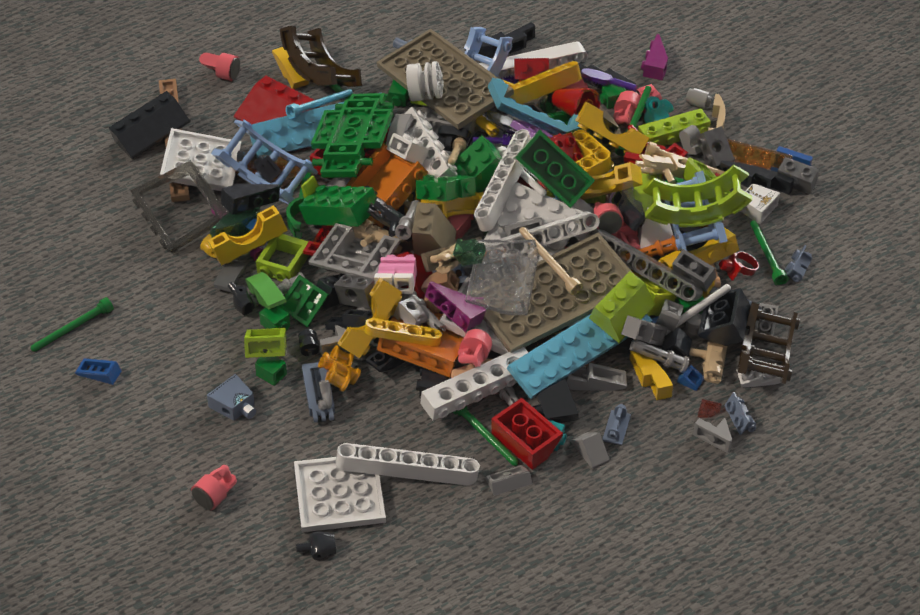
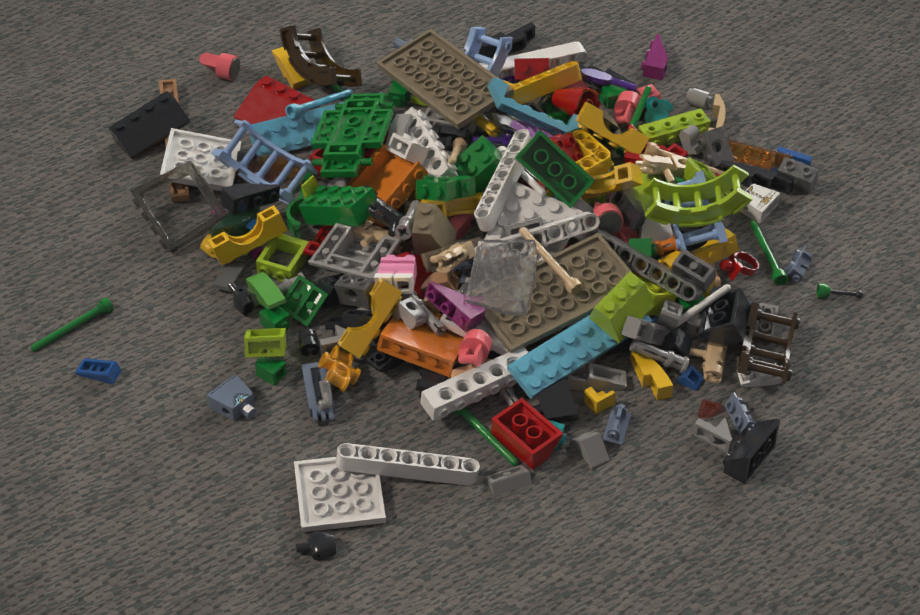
(213, 487): coral piece -> none
(266, 168): black bracket -> none
(383, 329): yellow beam -> none
(424, 81): white wheel -> none
(469, 251): clear green brick -> none
(598, 401): none -> yellow panel
(644, 245): none -> green brick
(751, 450): none -> black slope
(824, 291): none -> hinge

